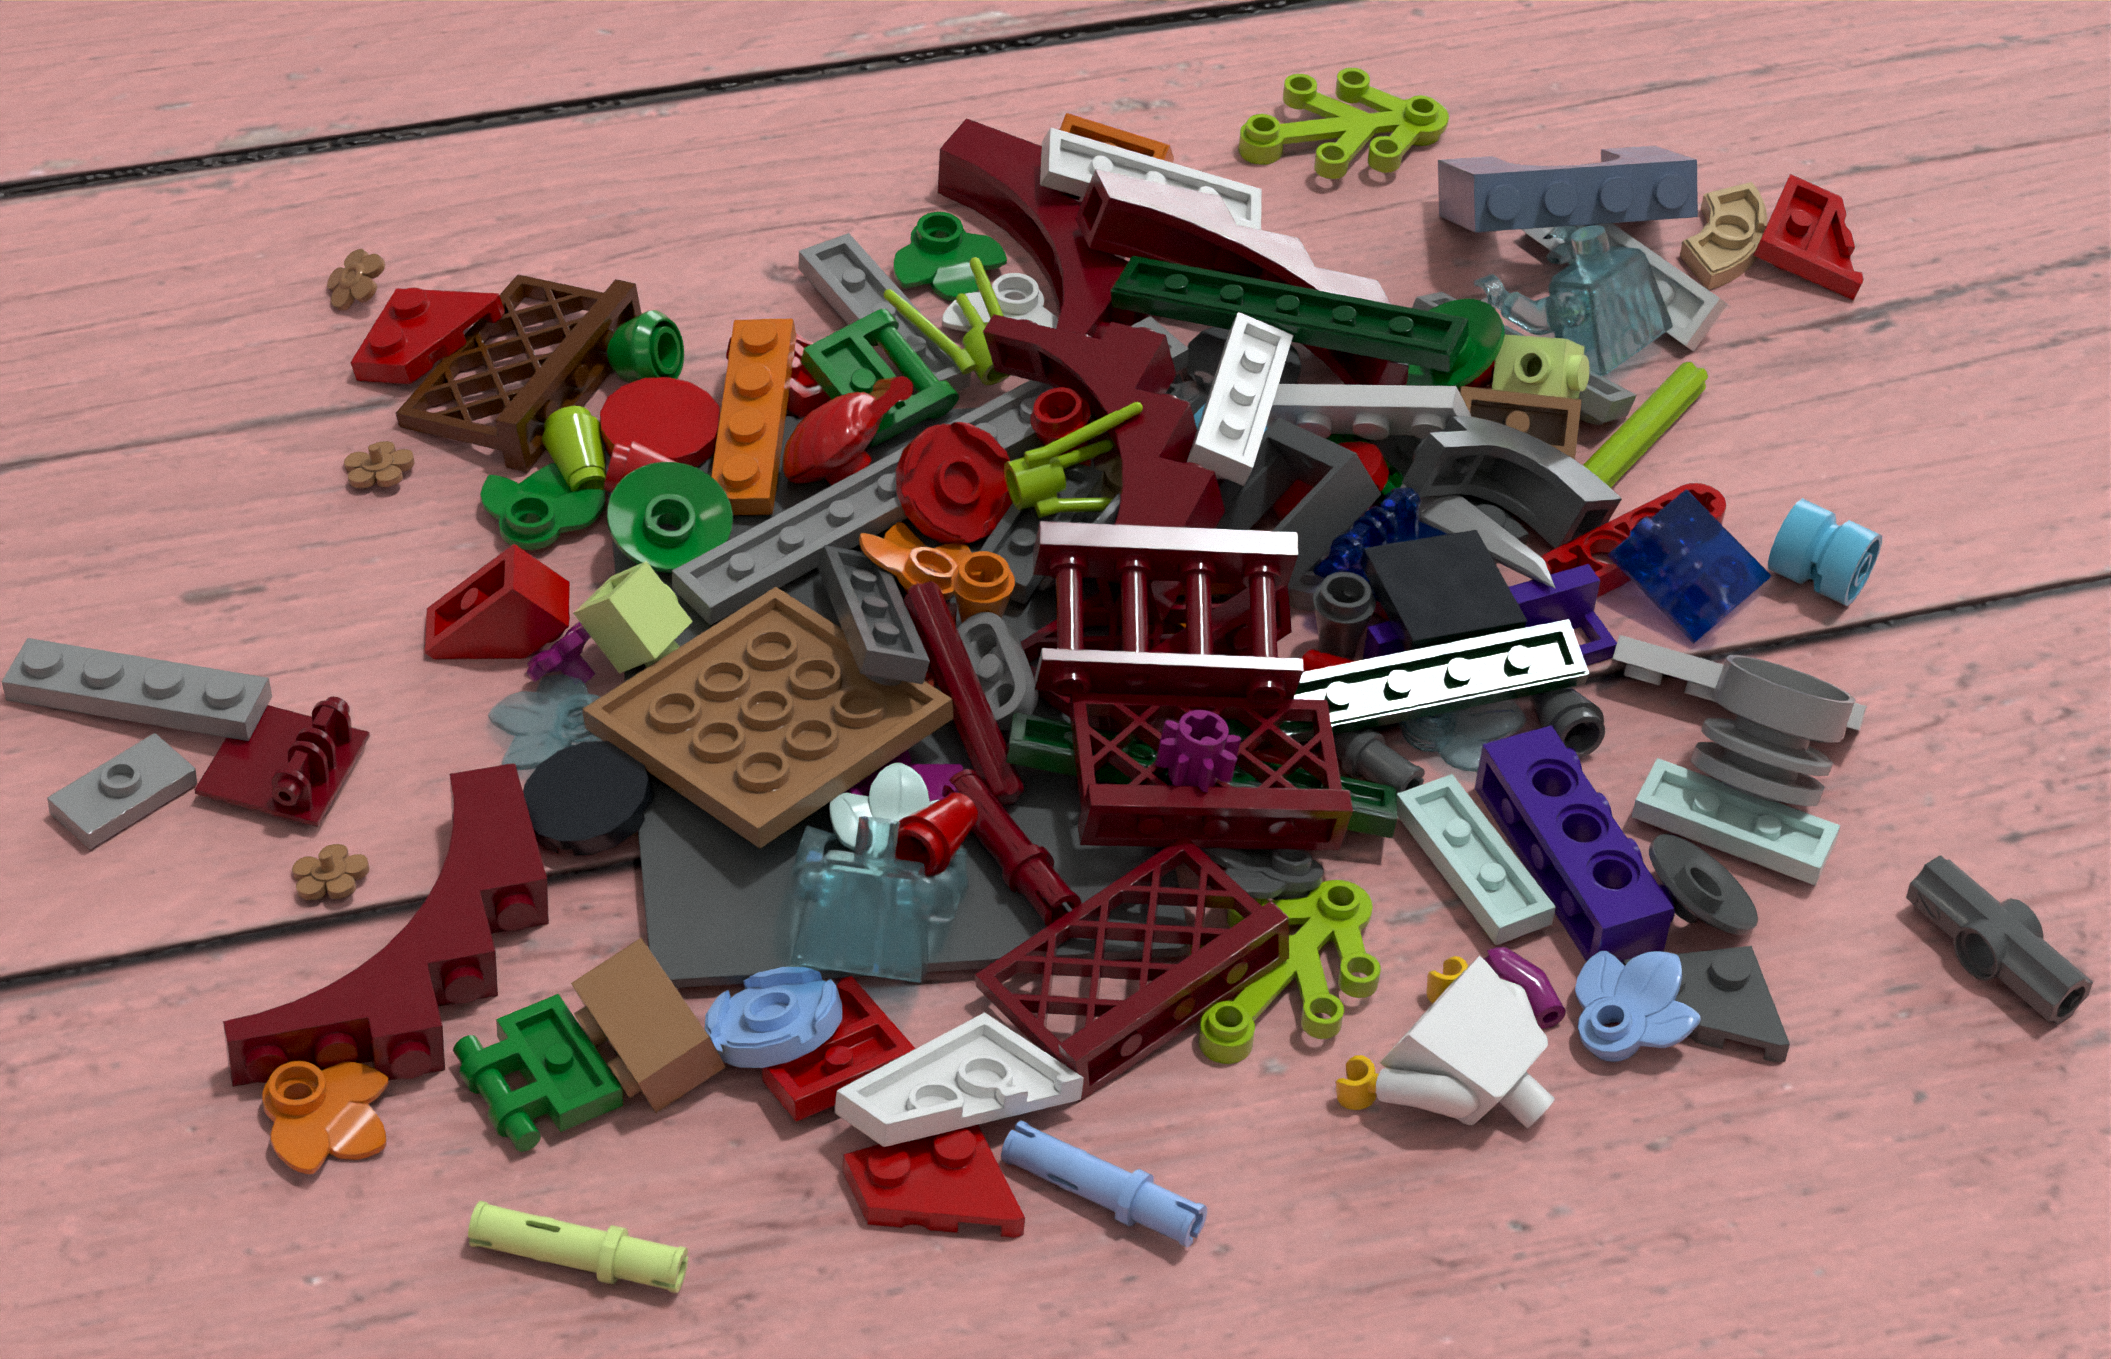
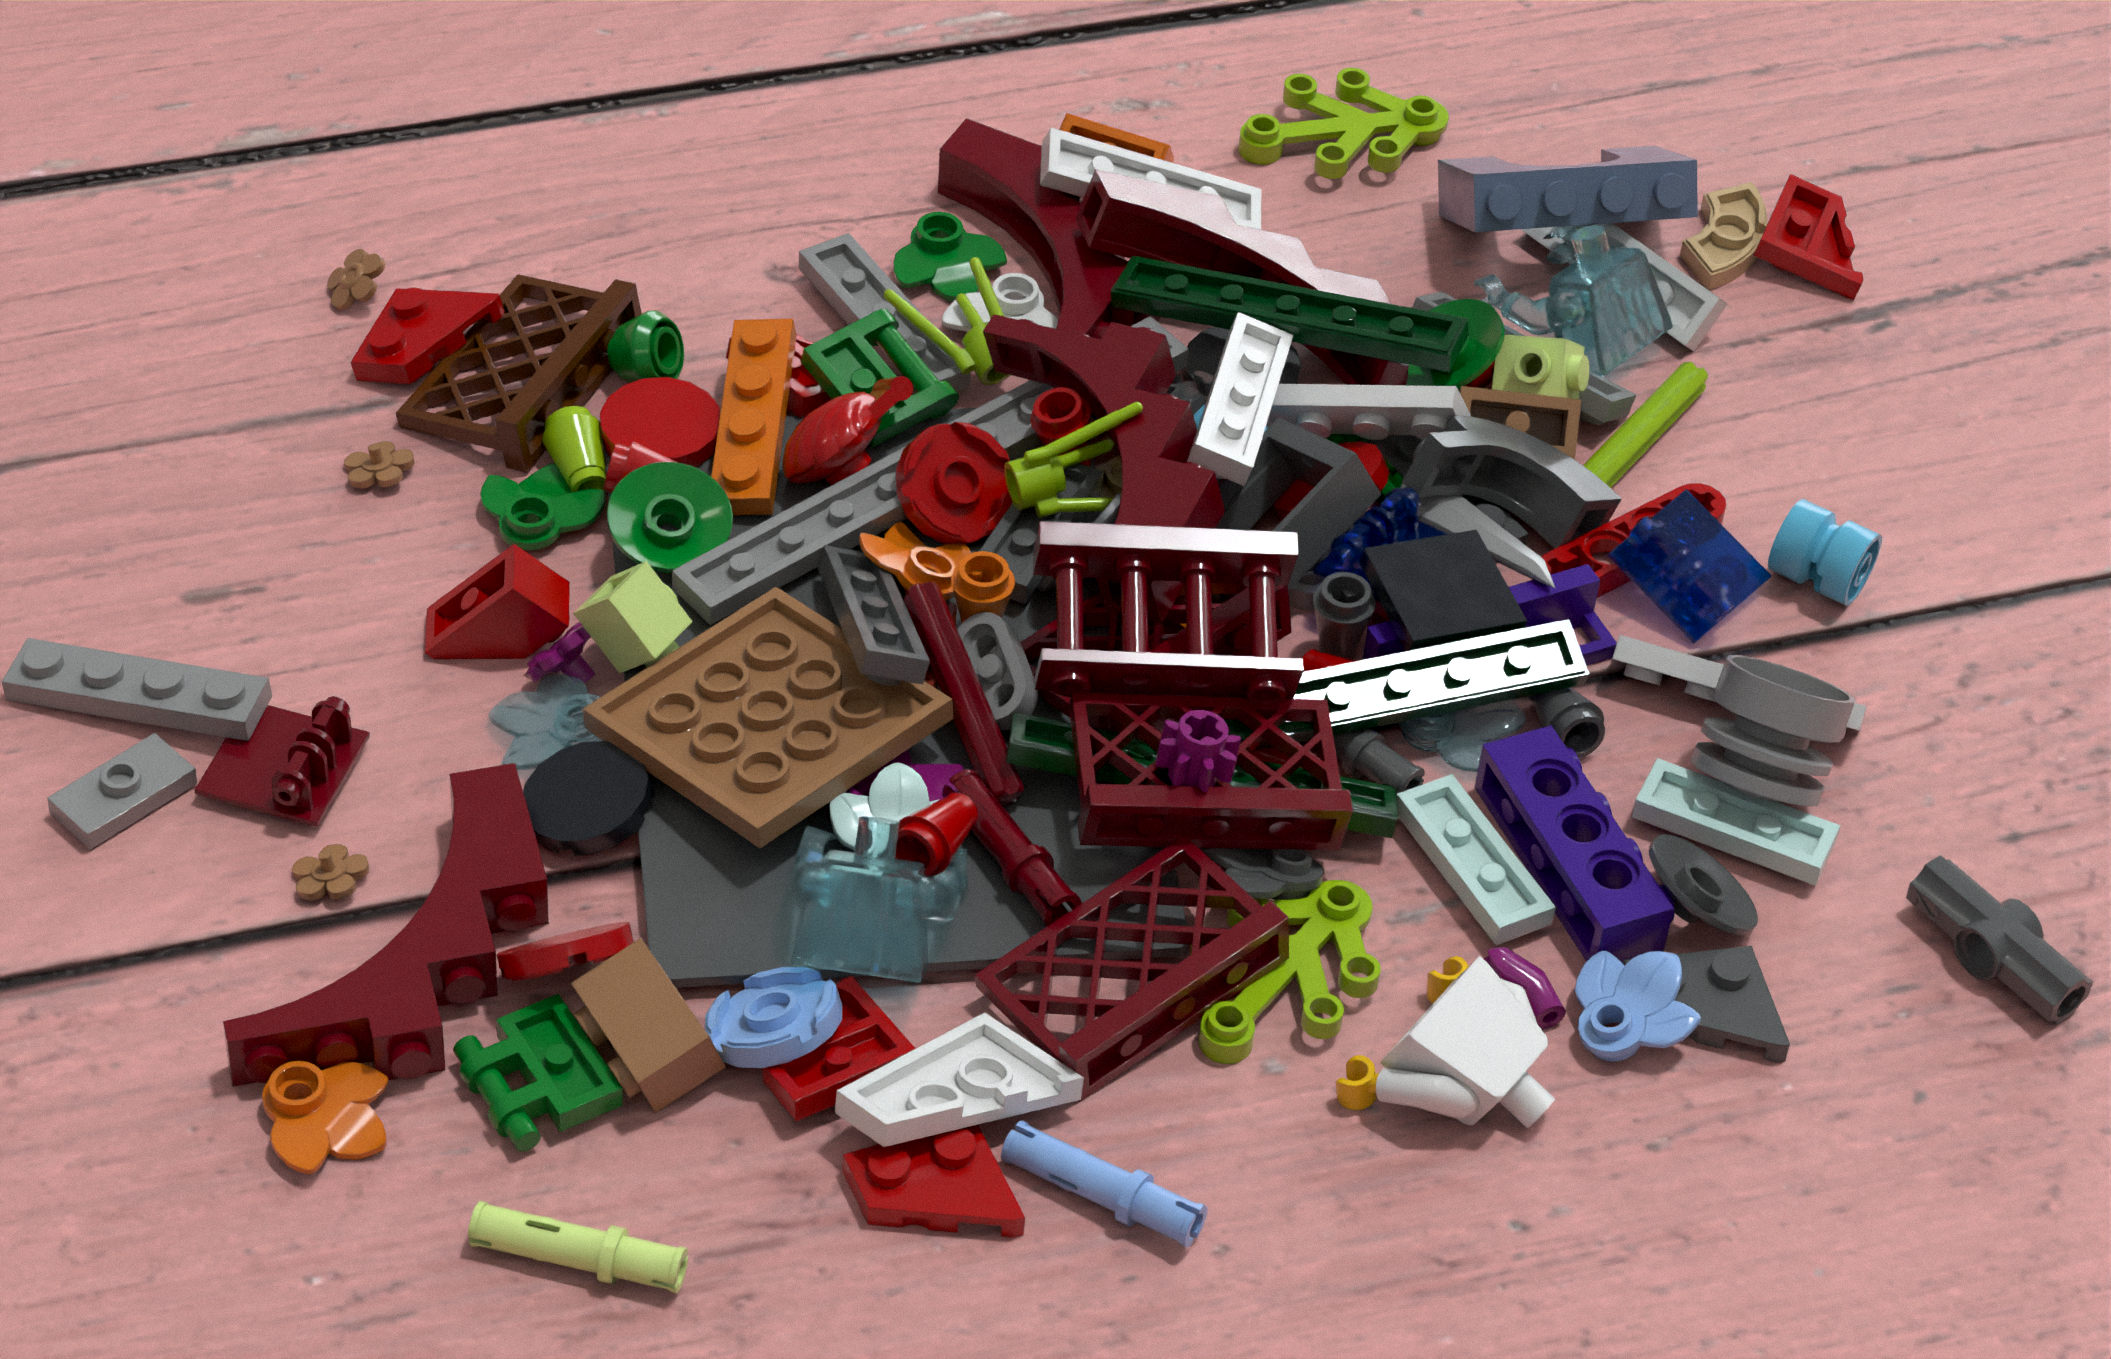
(564, 951): none -> red tile

